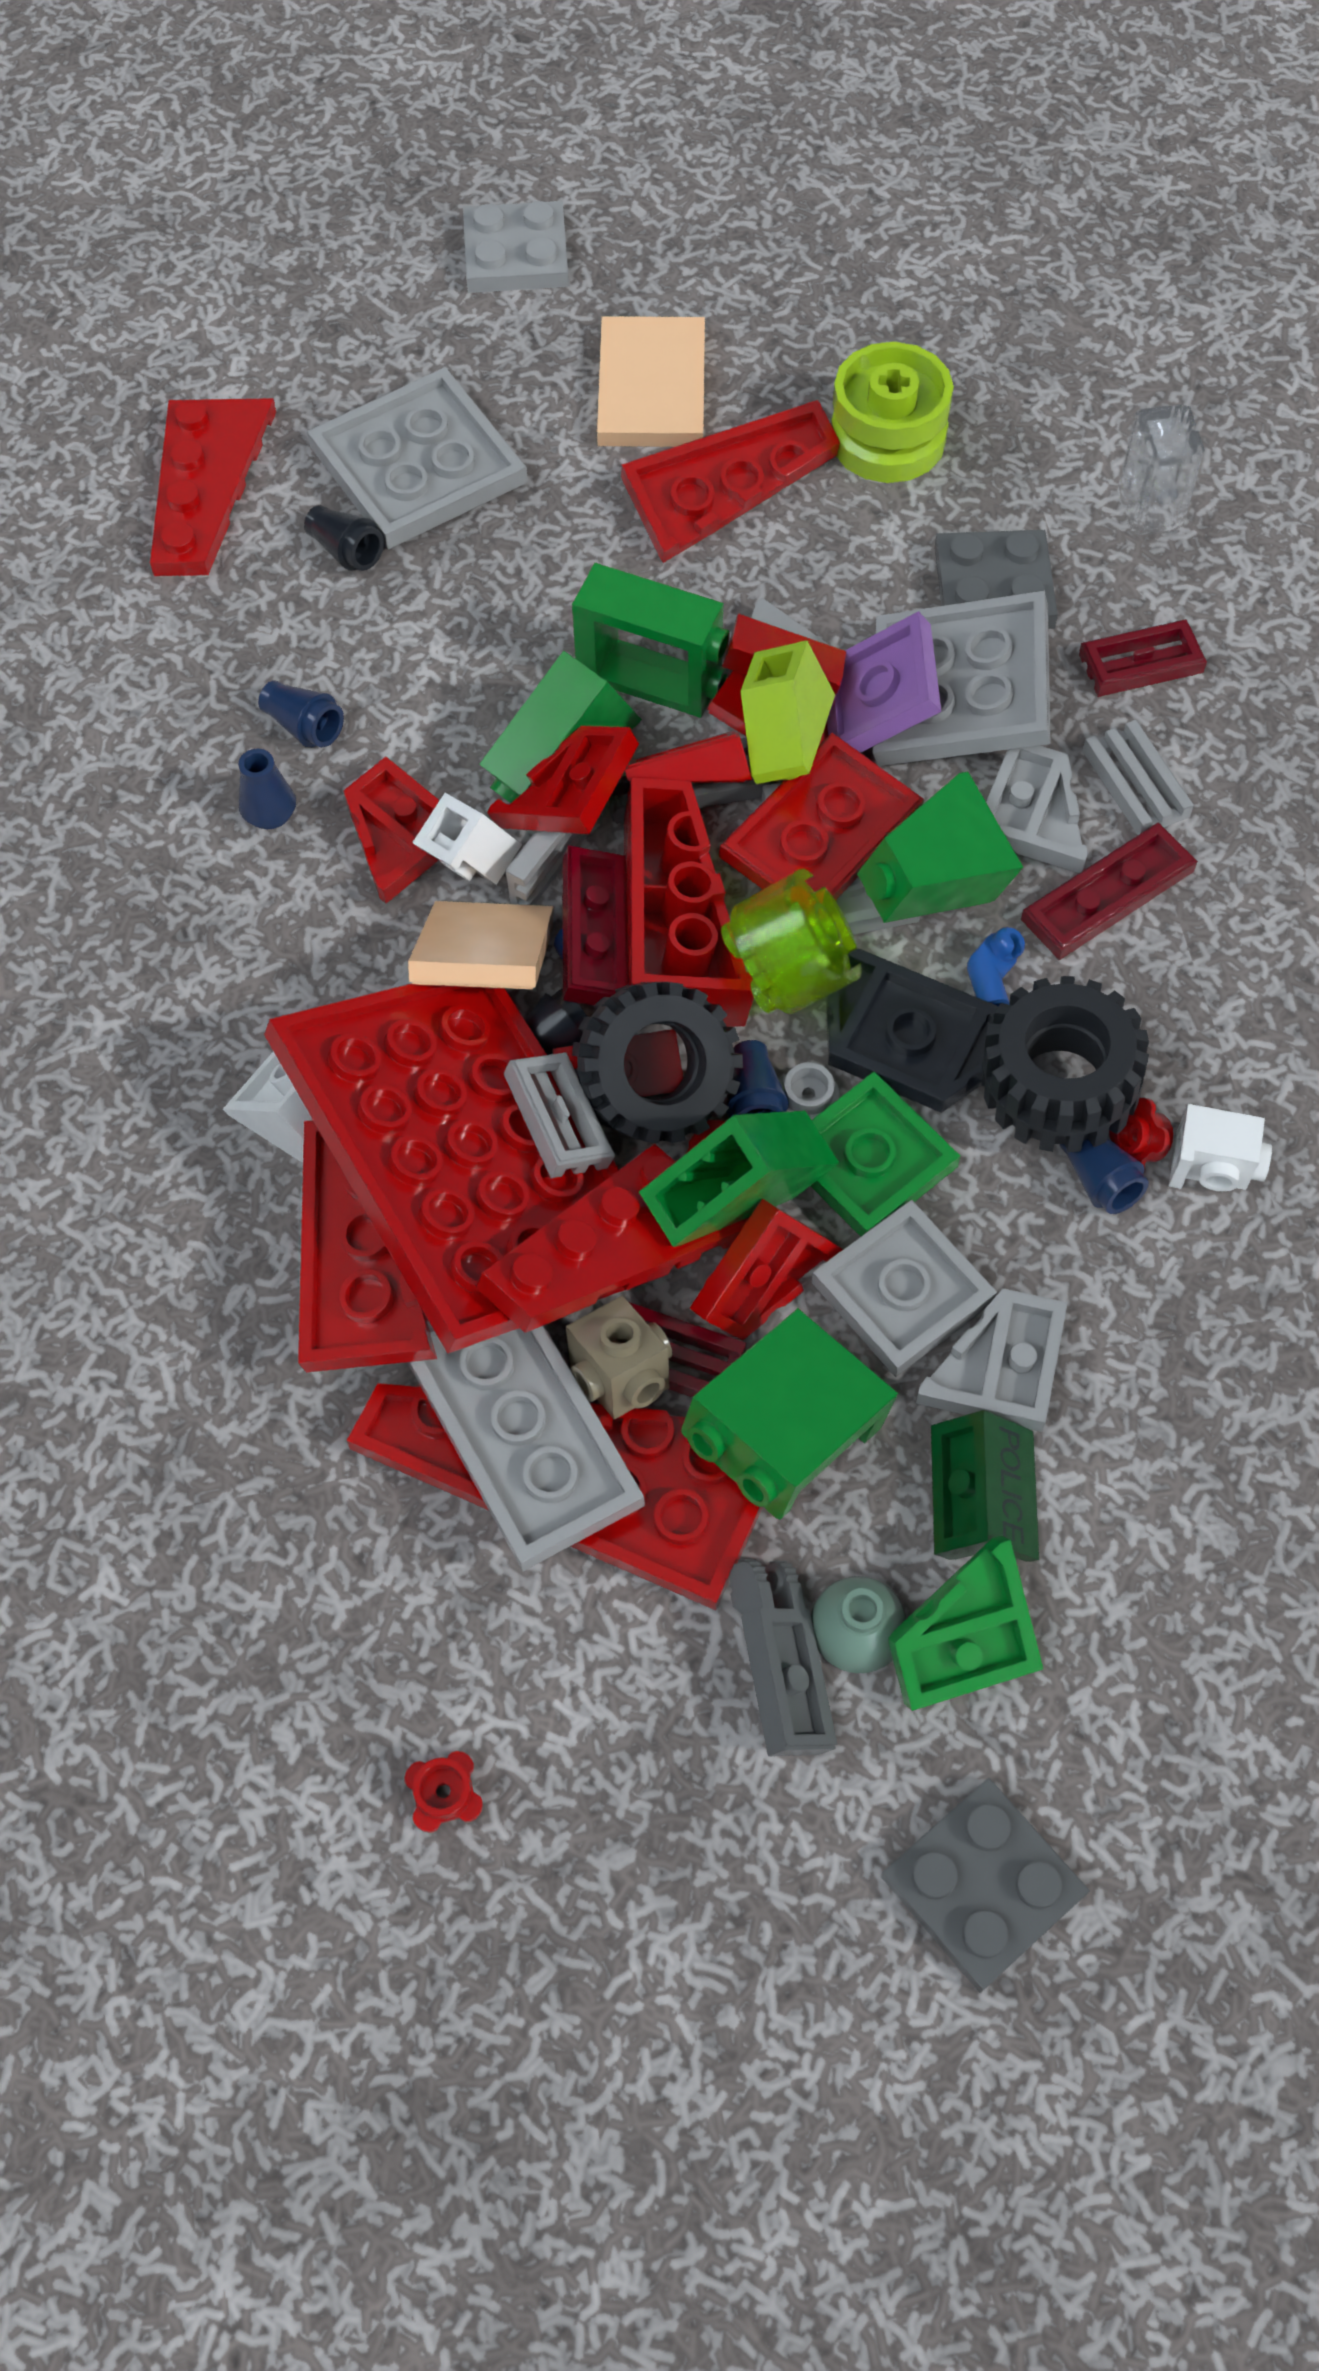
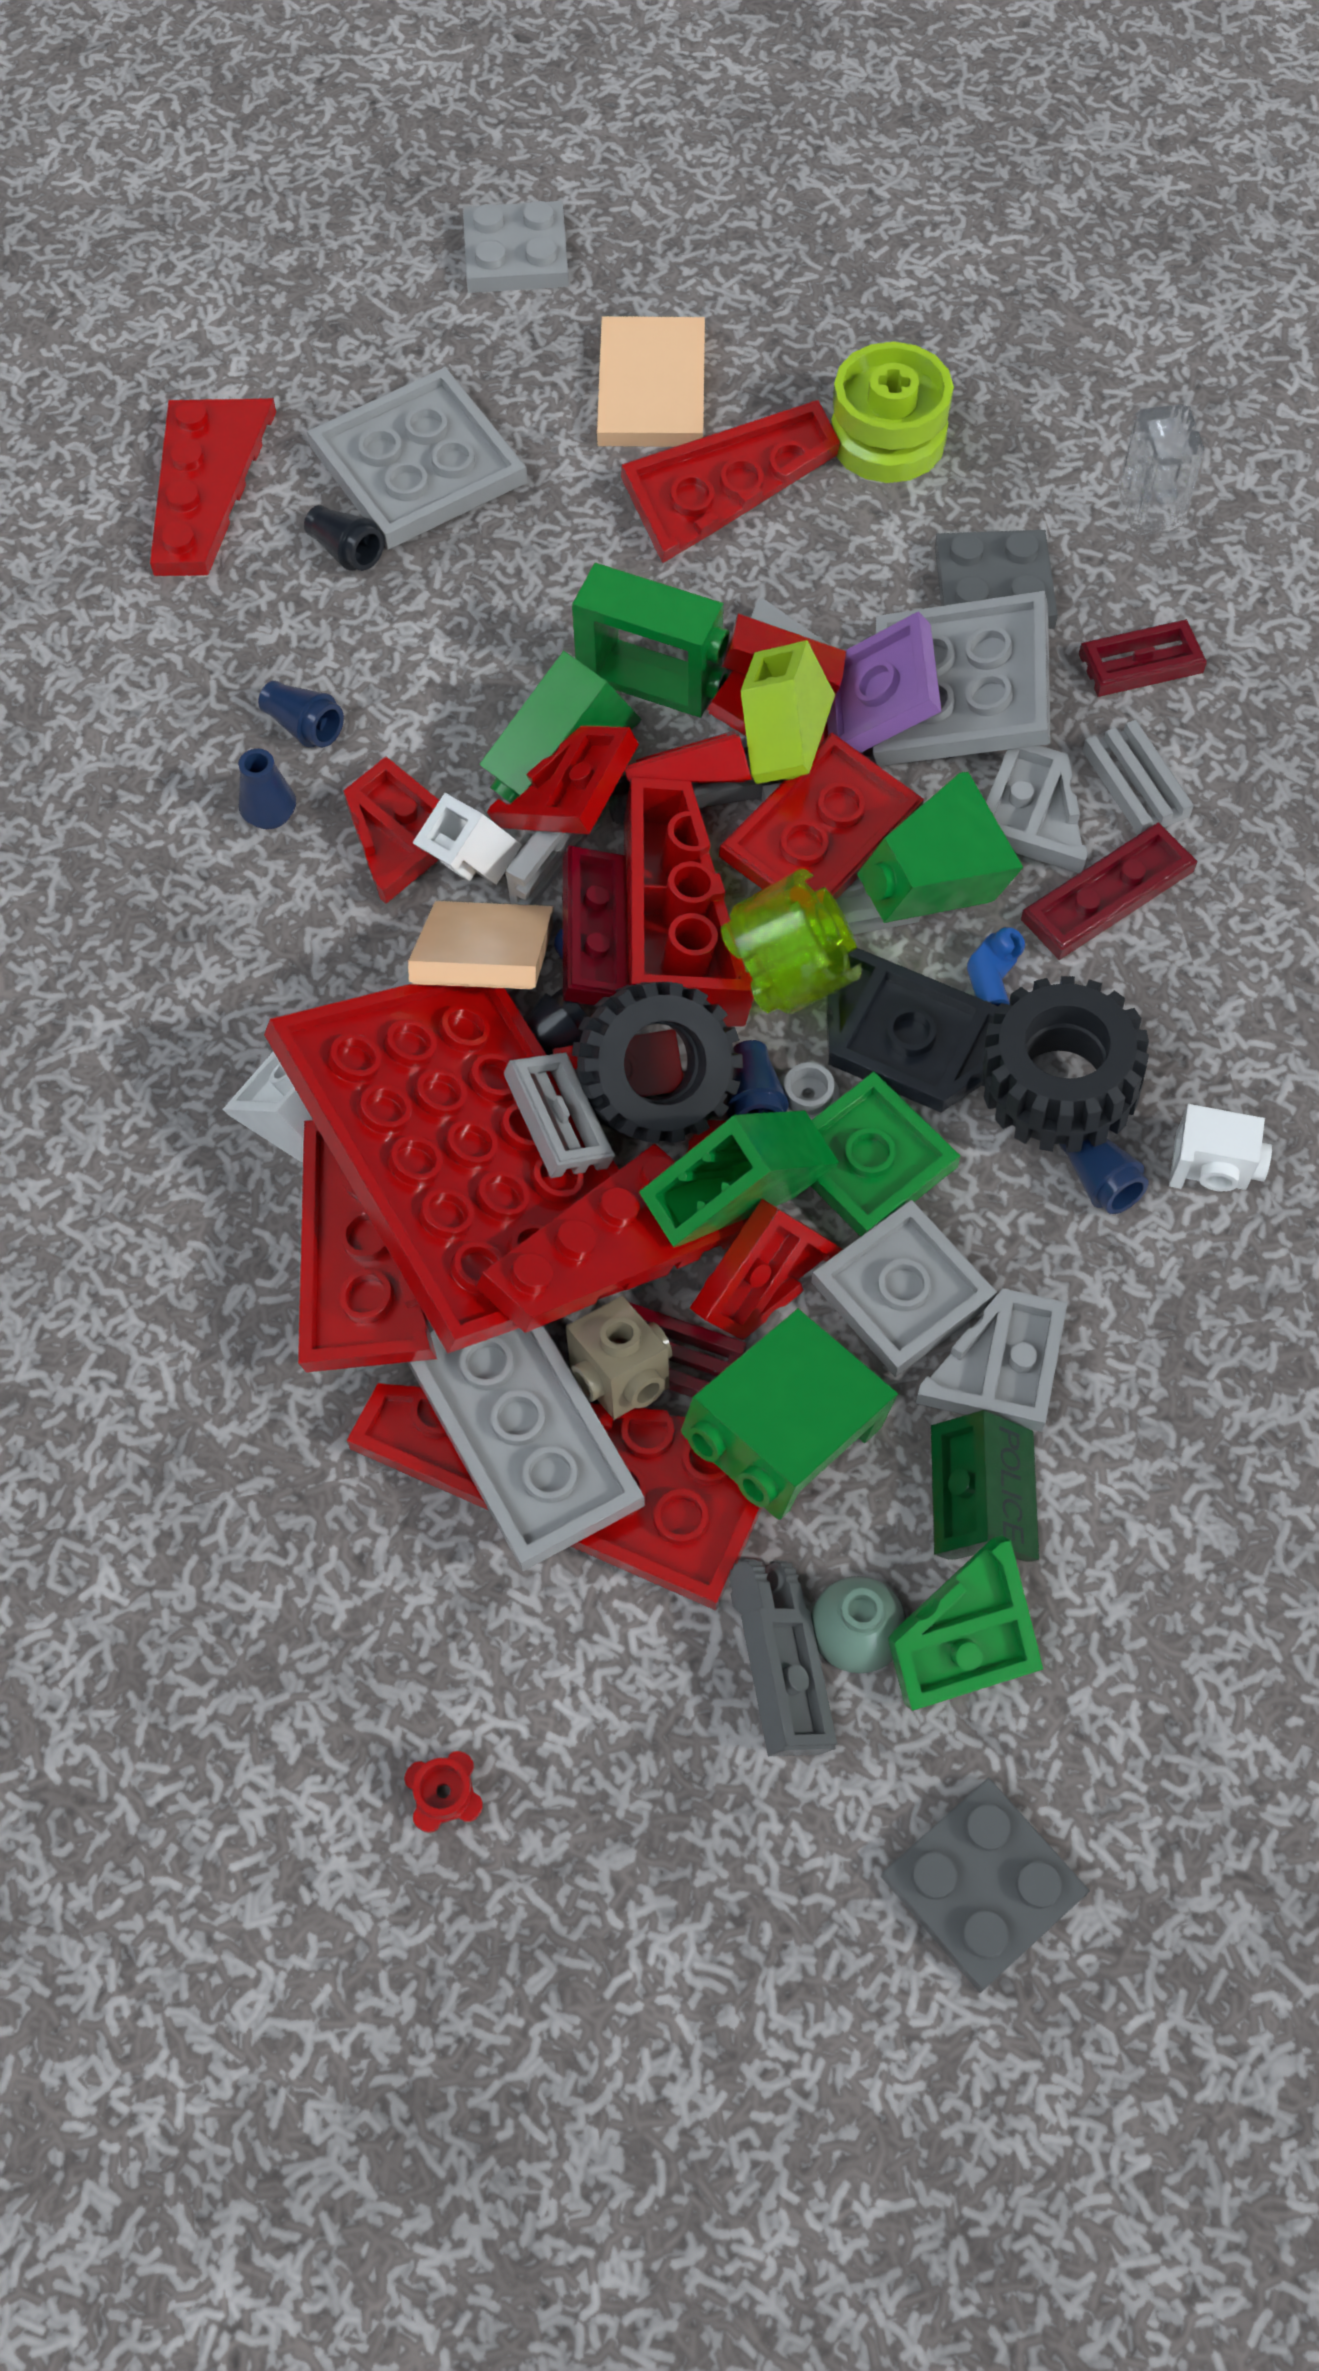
(1146, 1134): red plate -> none

